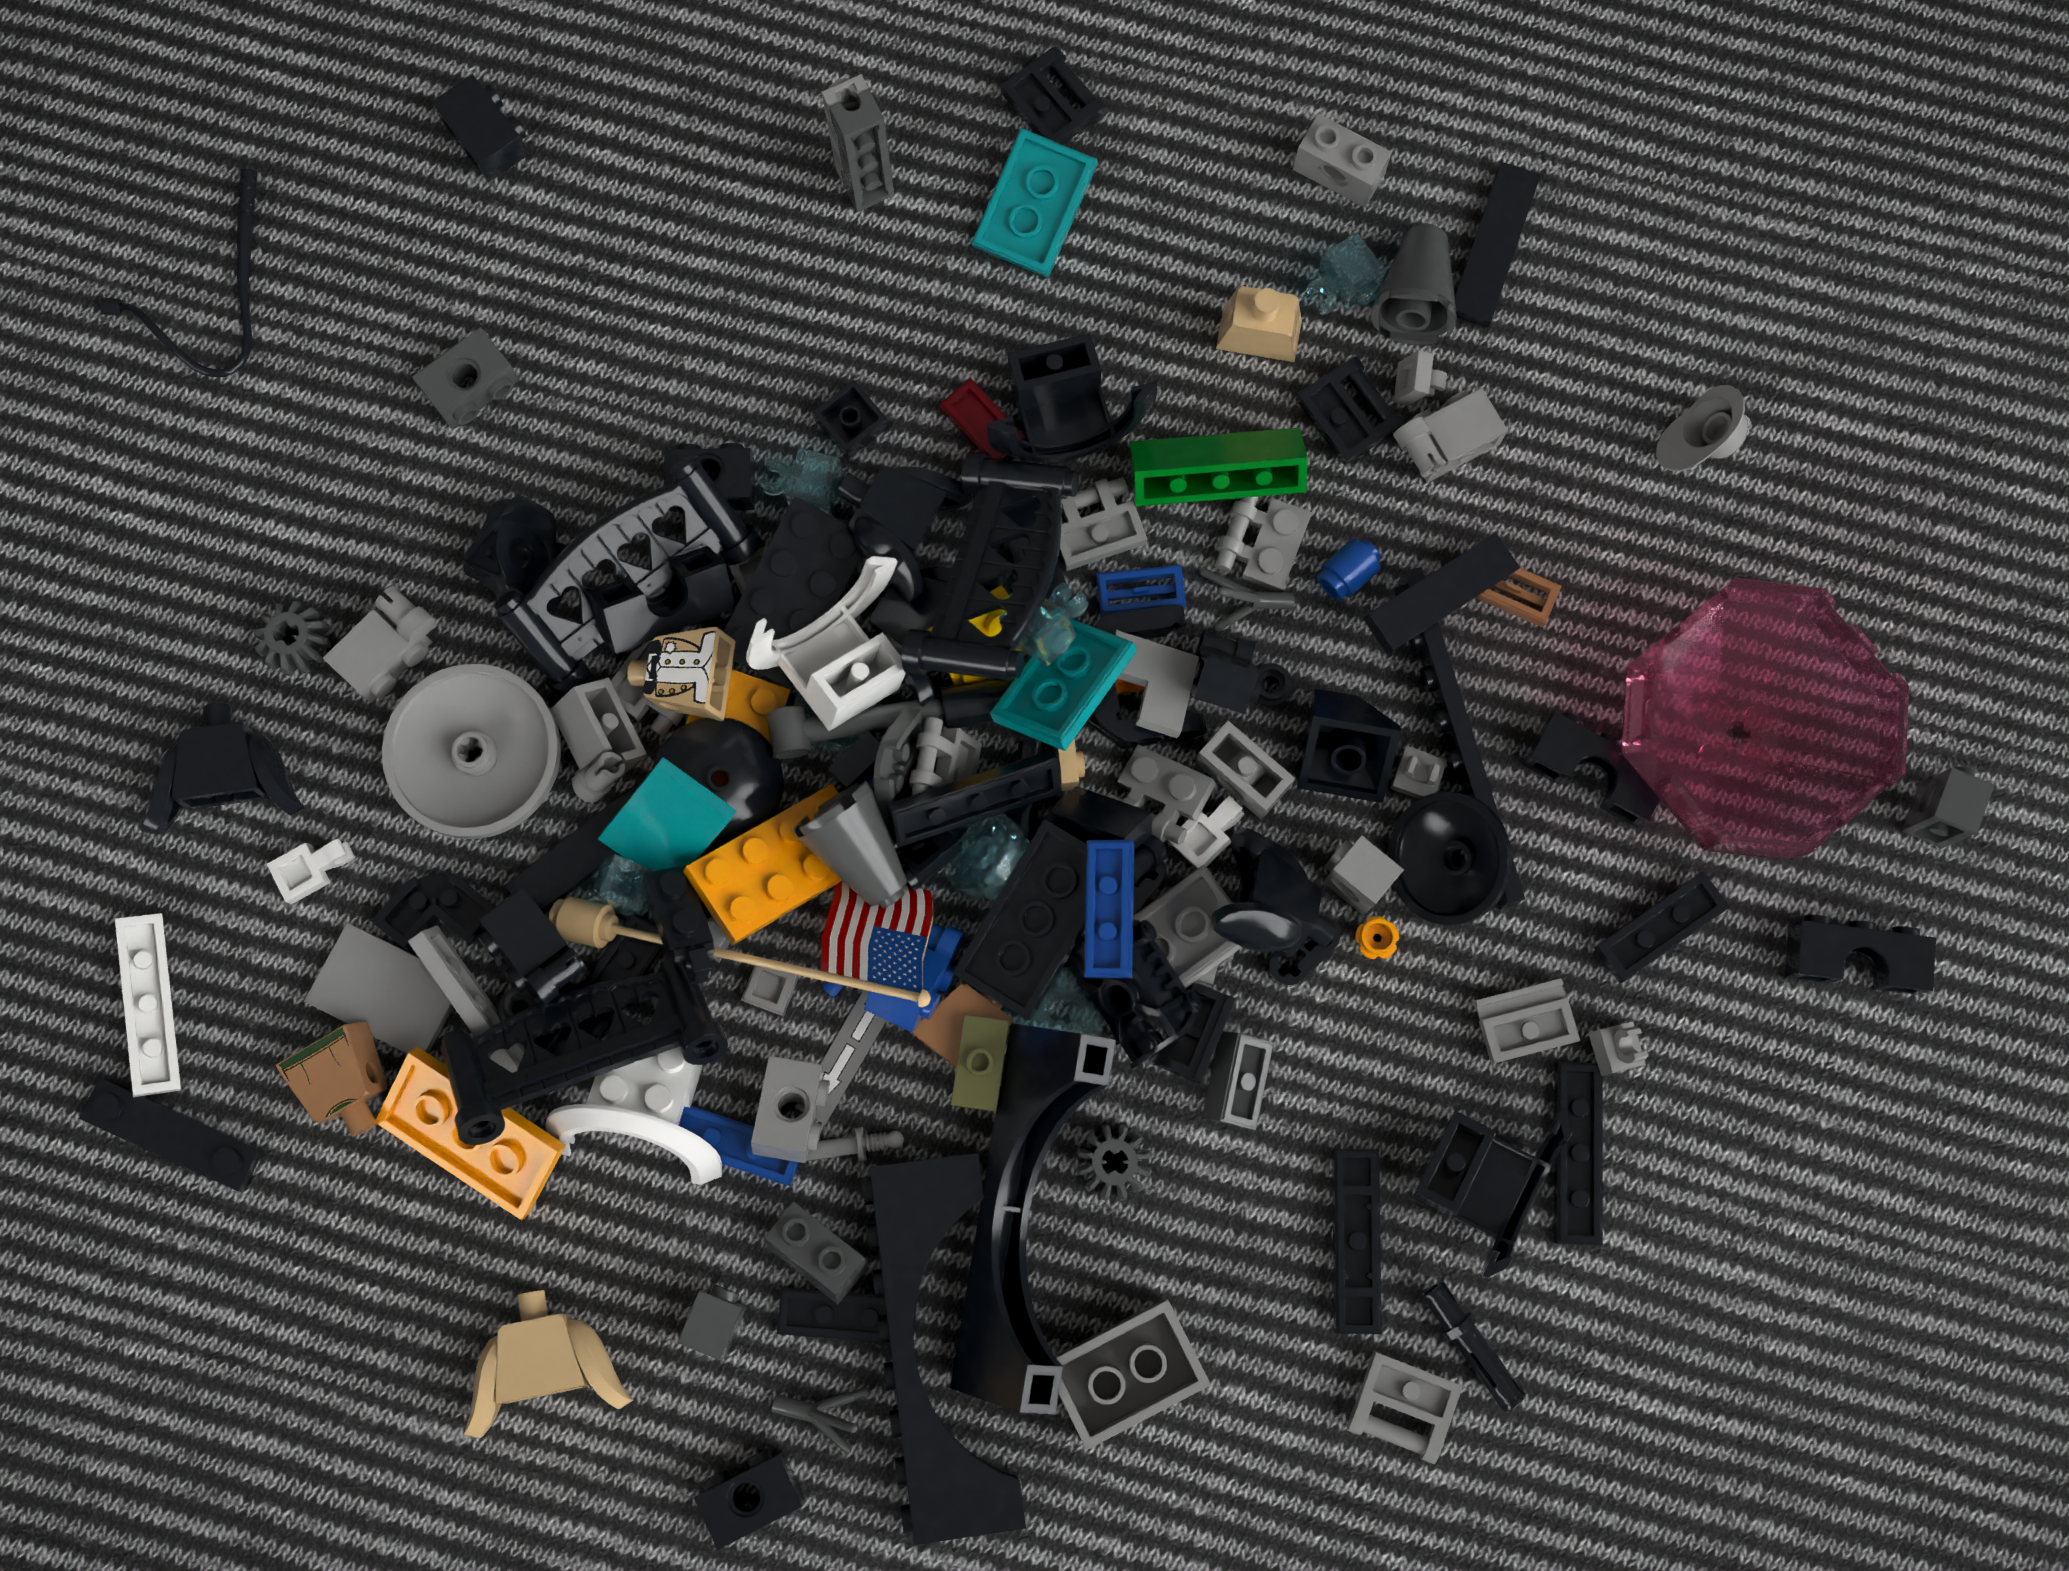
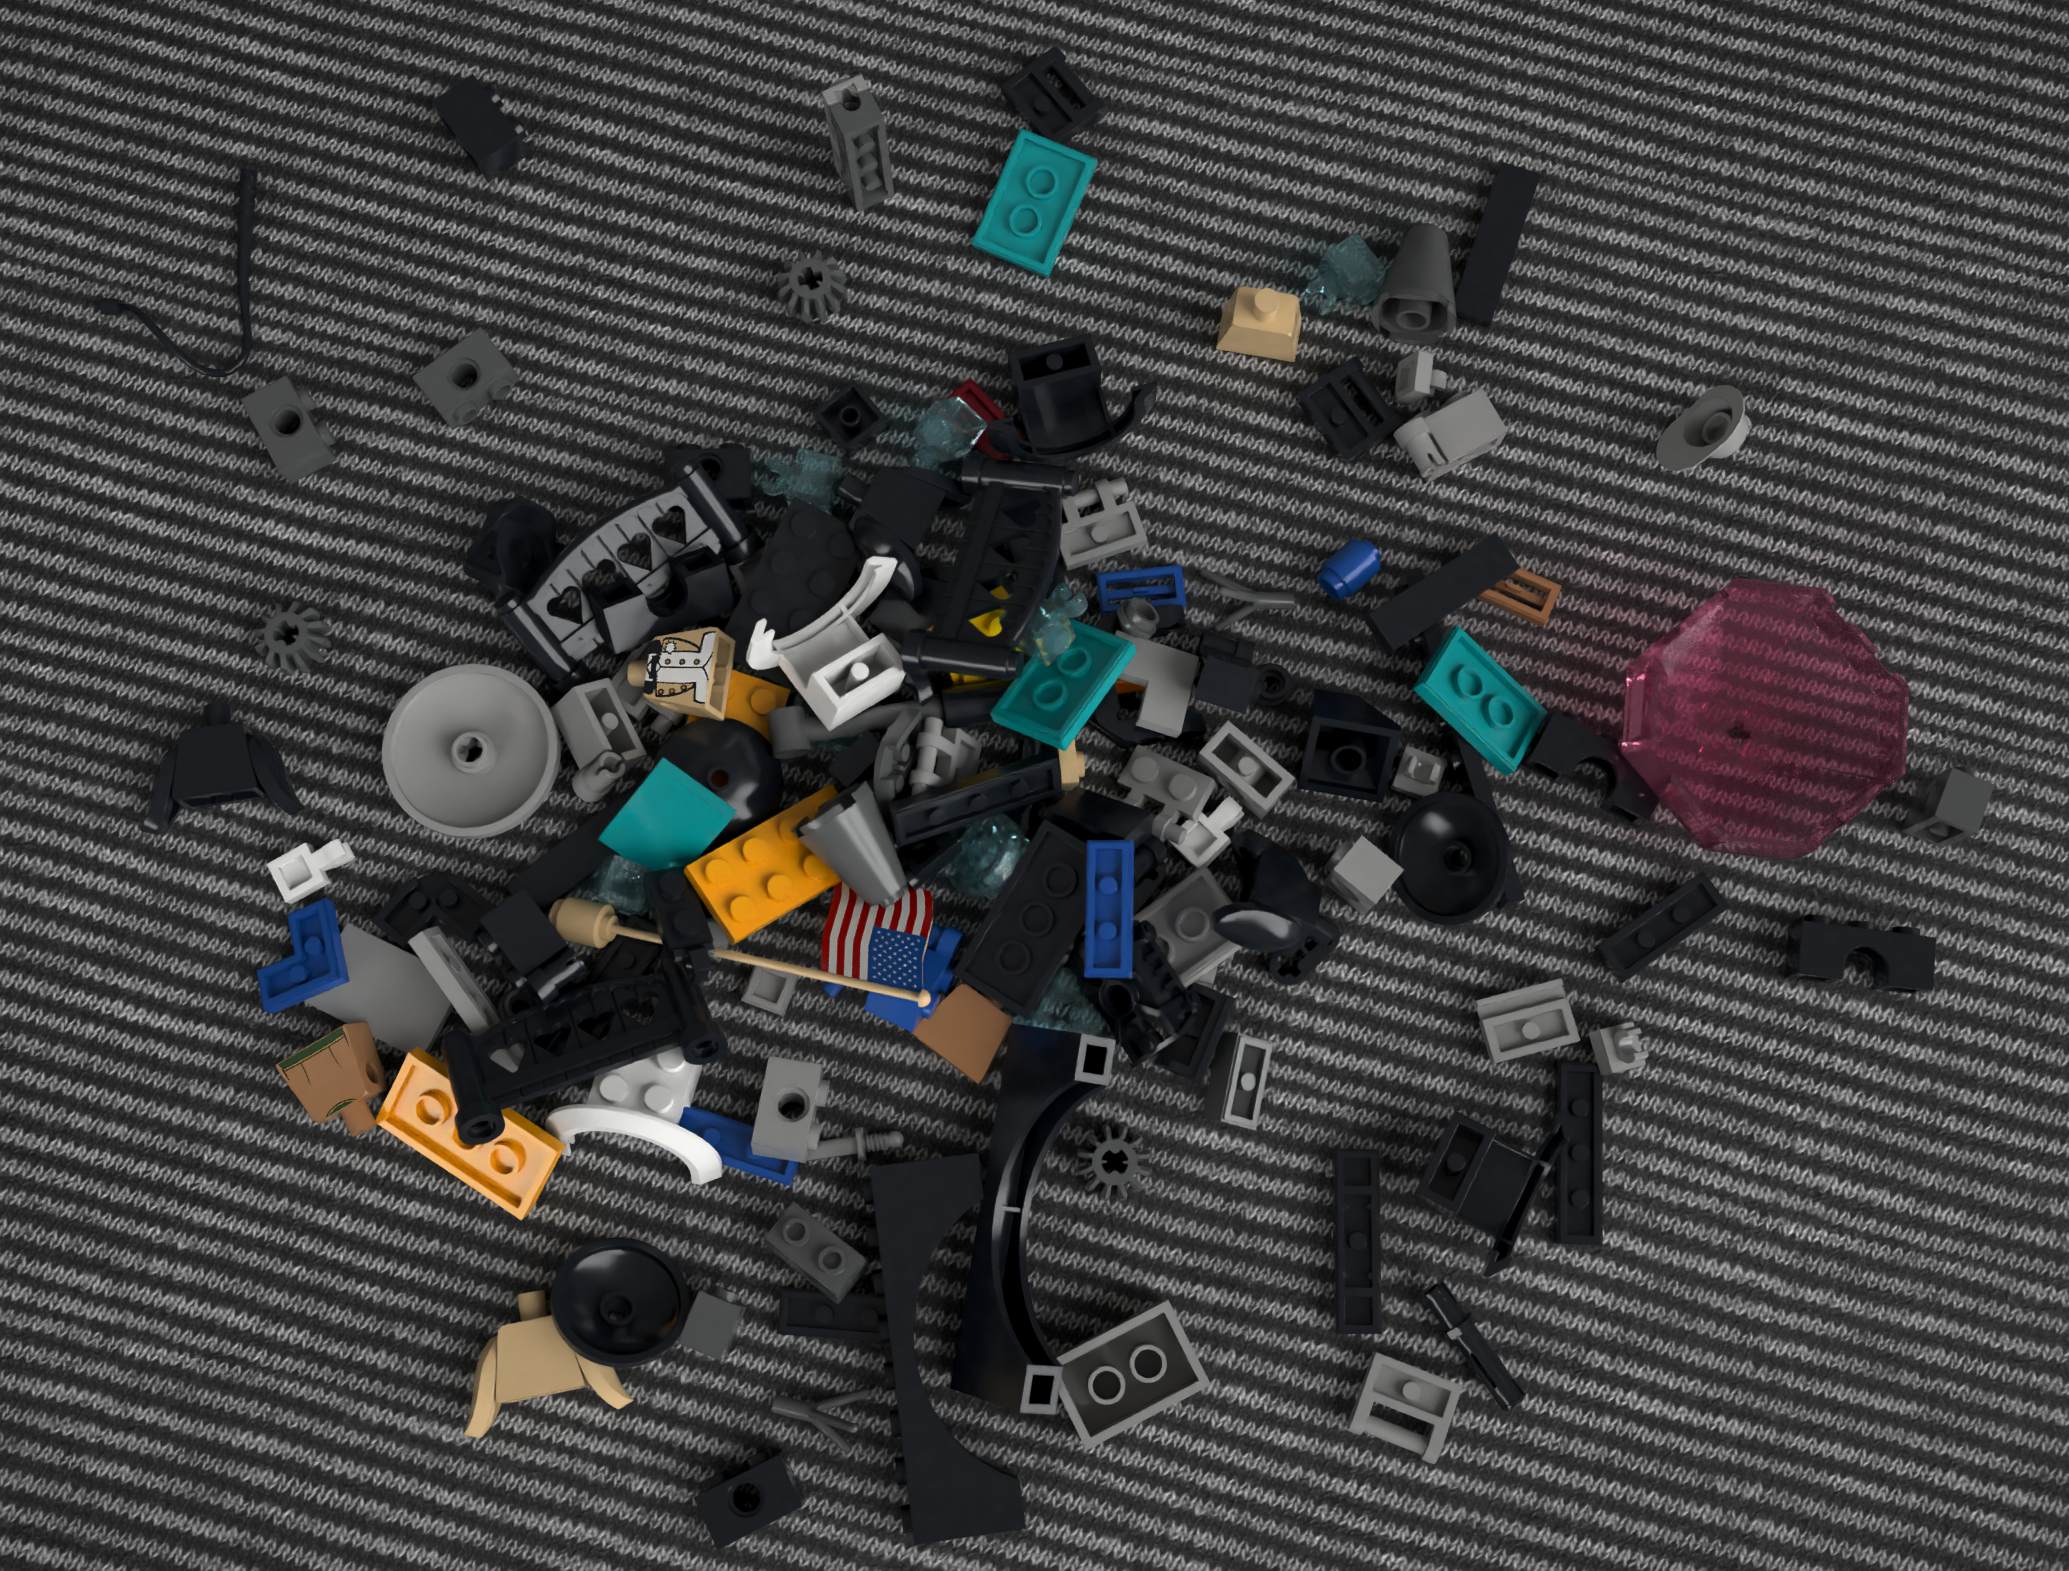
(147, 1005): white plate -> none
(171, 1134): black plate -> none
(273, 411): none -> dark grey brick
(316, 961): none -> blue tile
(382, 645): light grey hinge -> none
(623, 1279): none -> black dish
(828, 283): none -> dark grey gear
(847, 1054): light grey sticker -> none
(946, 432): none -> clear light blue brick
(980, 1063): olive plate -> none
(1138, 618): none -> dark grey plate
(1218, 467): green brick -> none
(1275, 545): light grey plate -> none
(1341, 160): light grey brick -> none
(1388, 933): light orange plate -> none
(1480, 700): none -> teal tile

